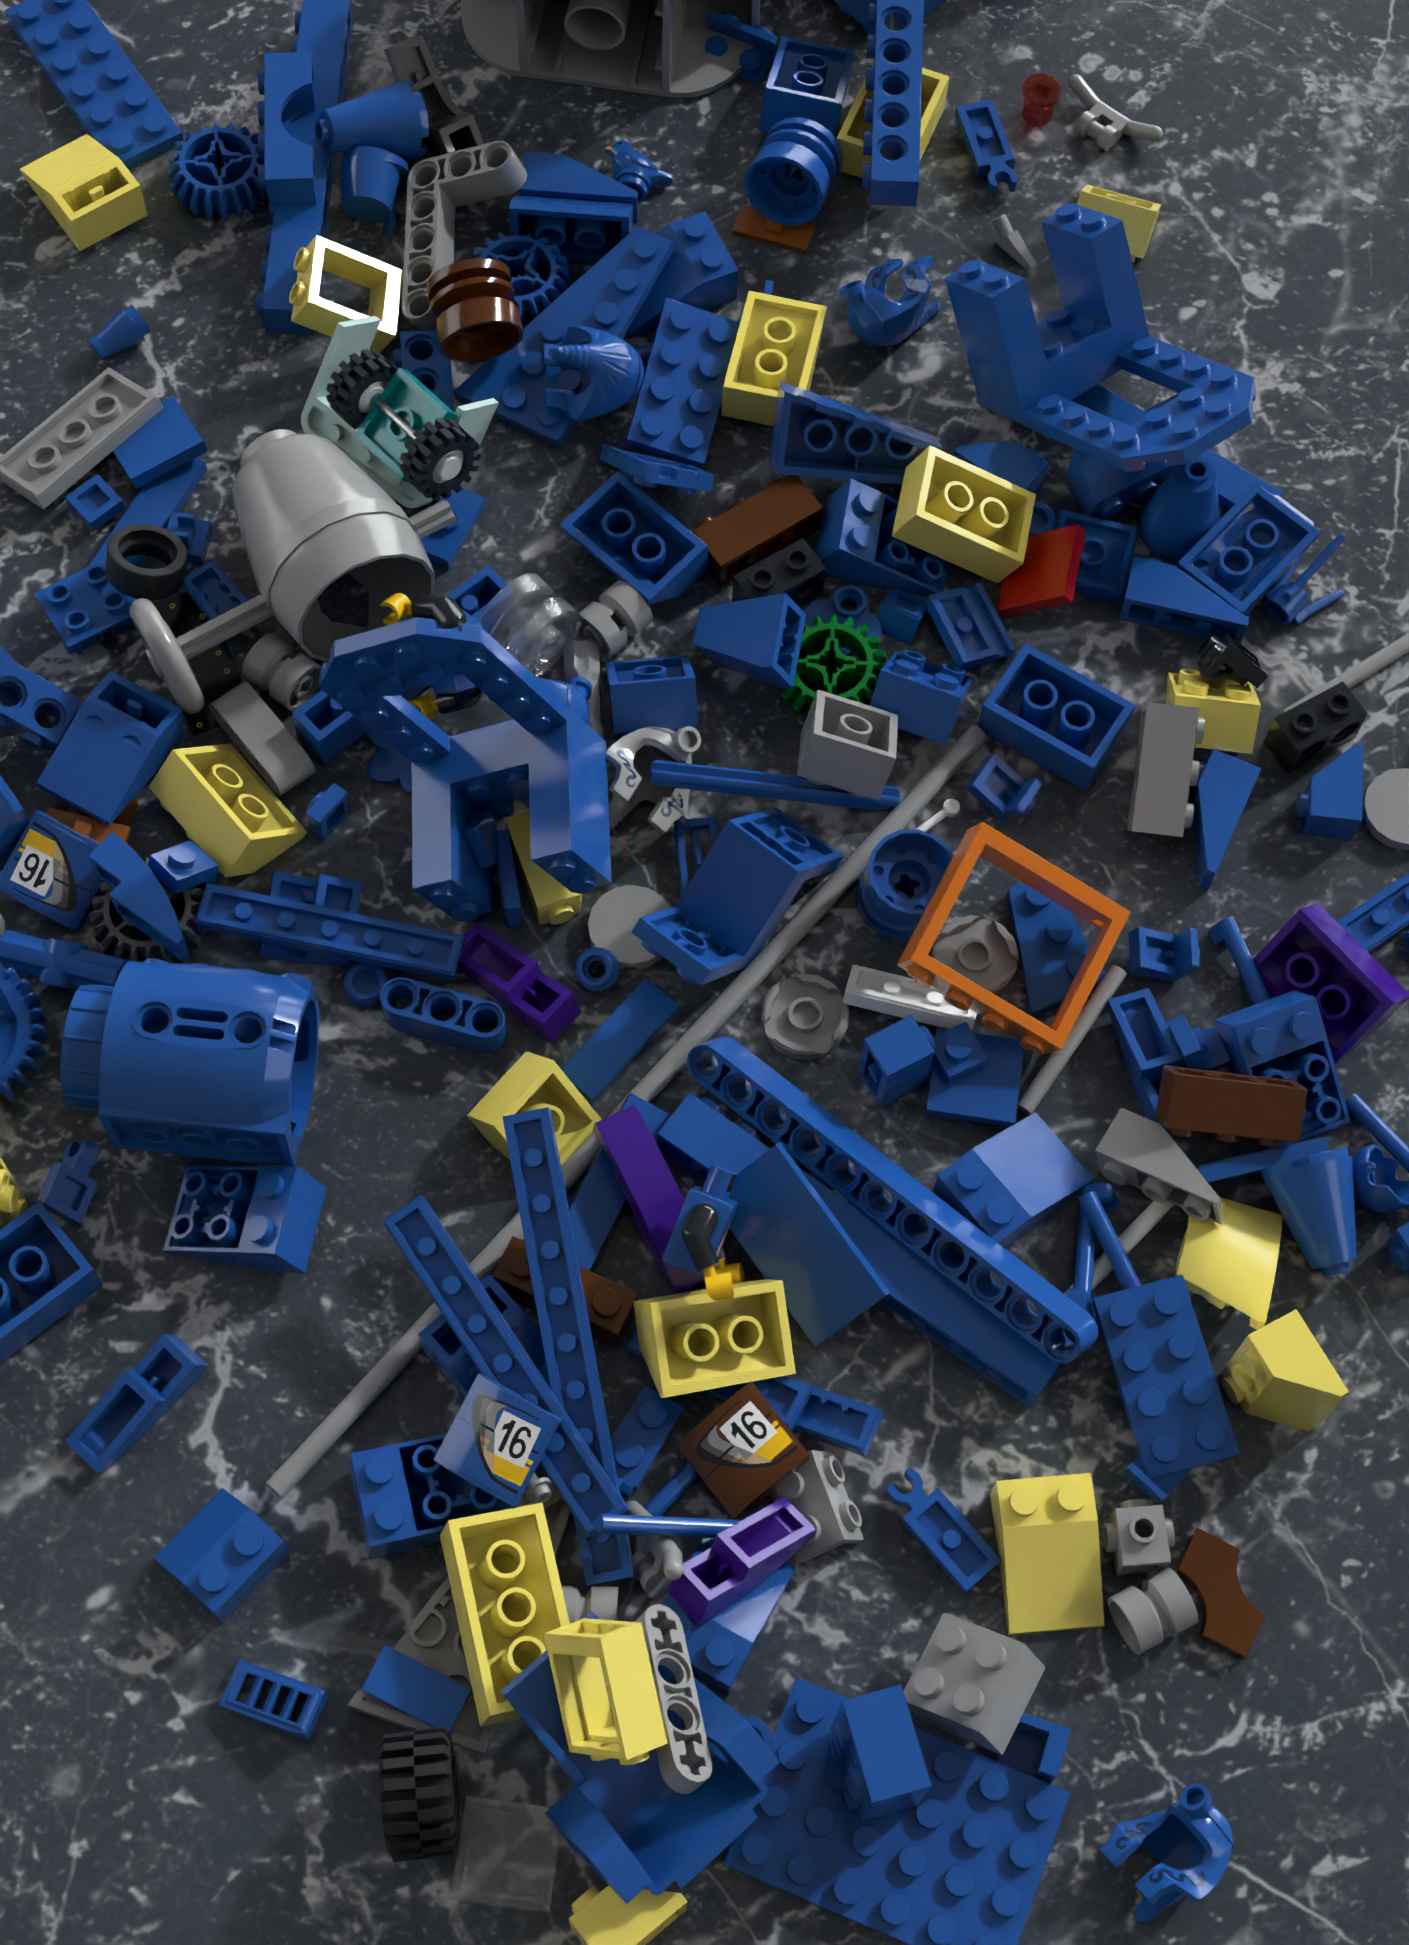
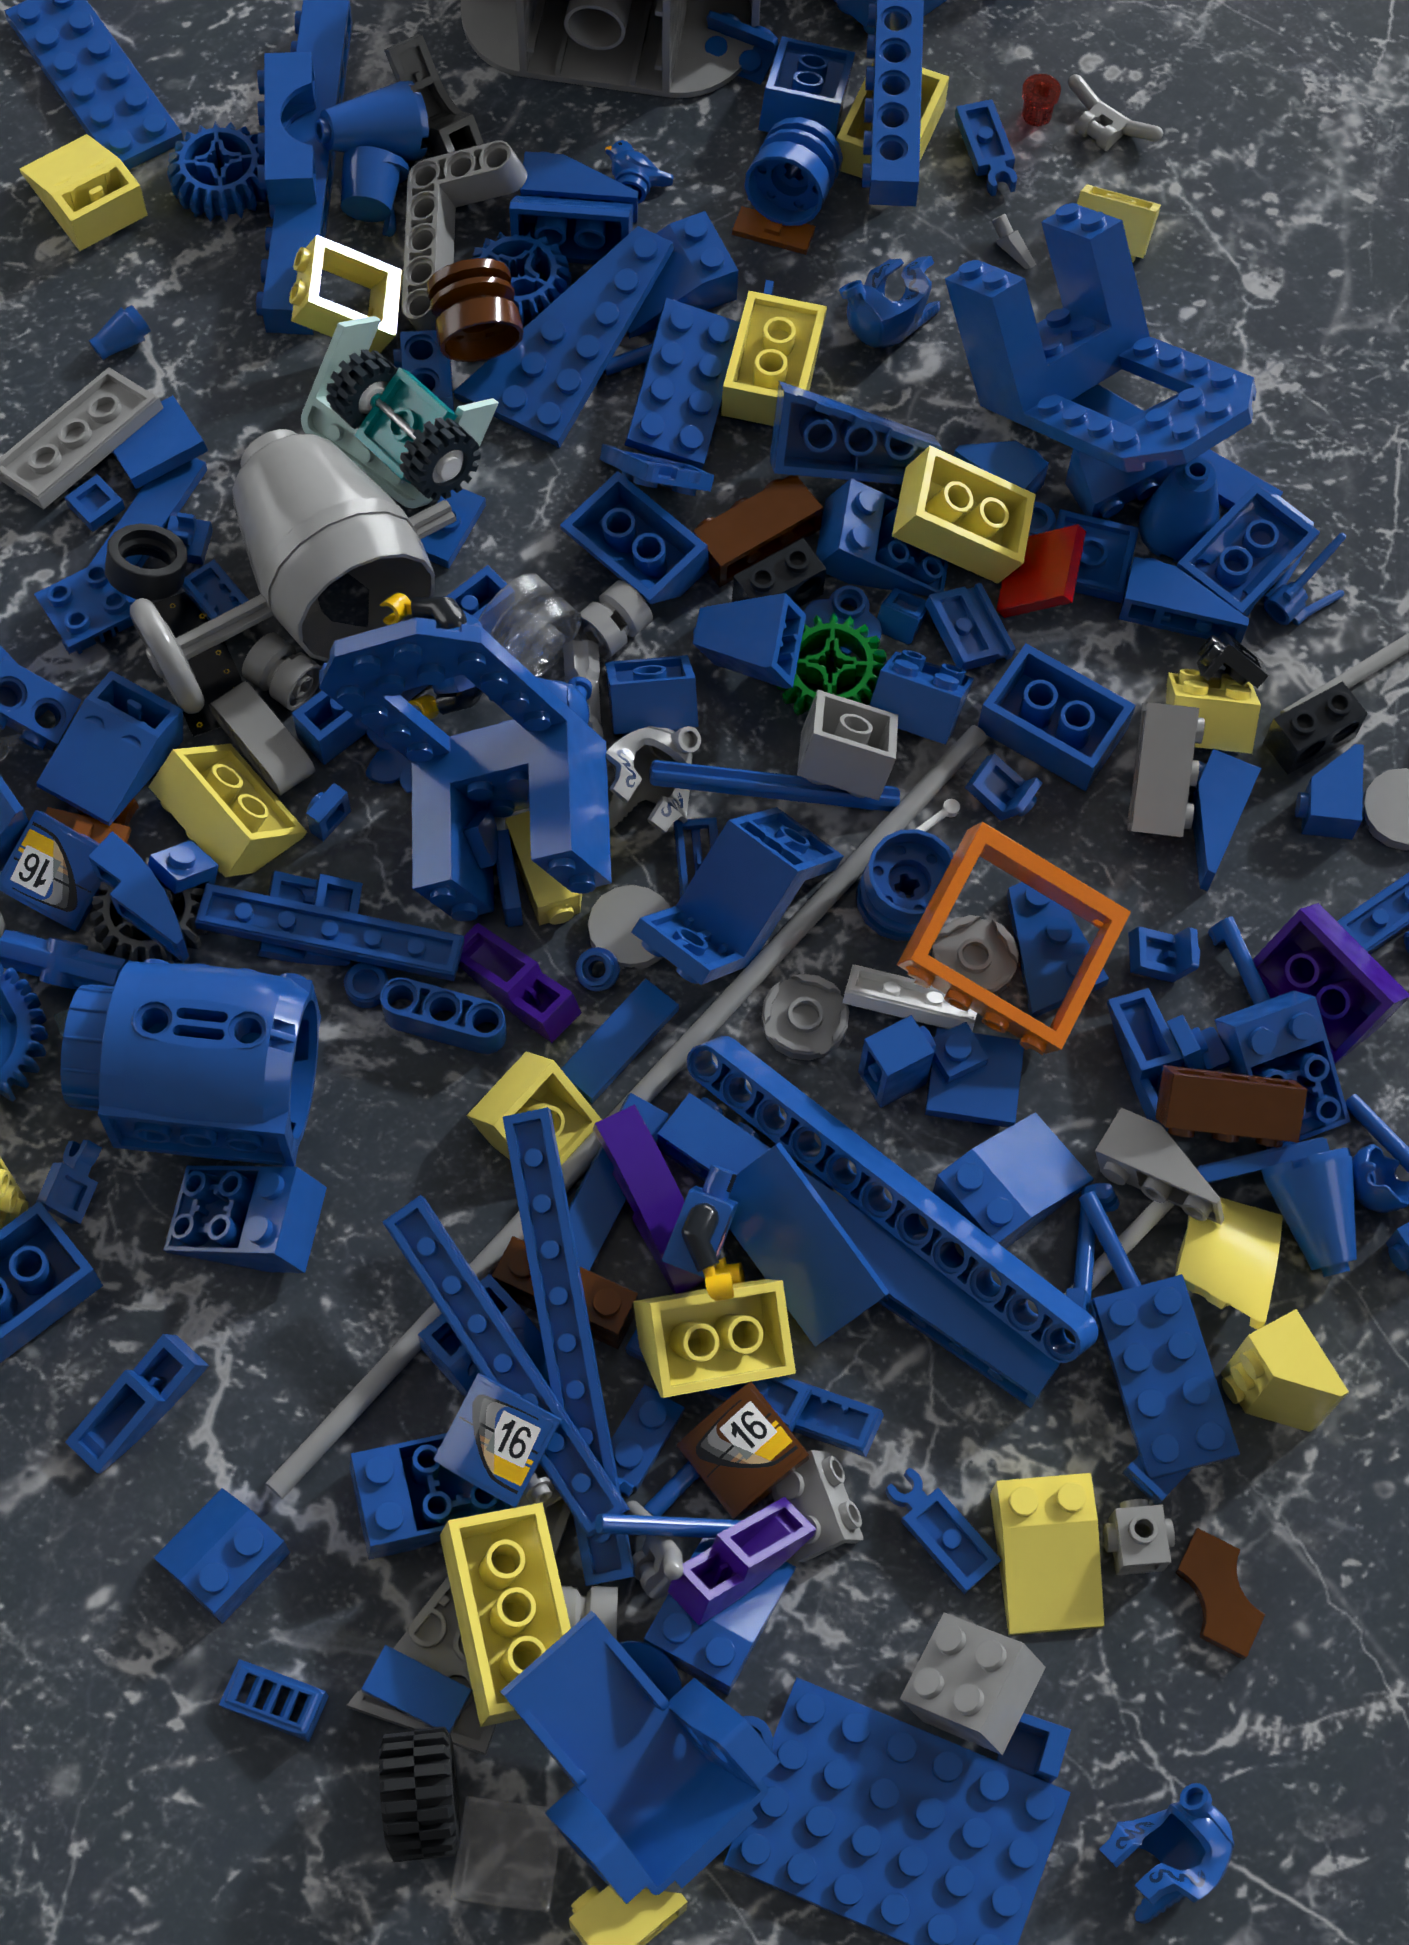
(583, 1695): light yellow window -> none
(613, 368): blue piece -> none
(679, 1698): light grey beam -> none
(879, 1754): blue brick -> none
(1059, 1058): light grey bar -> none
(1158, 1608): light grey wheel -> none

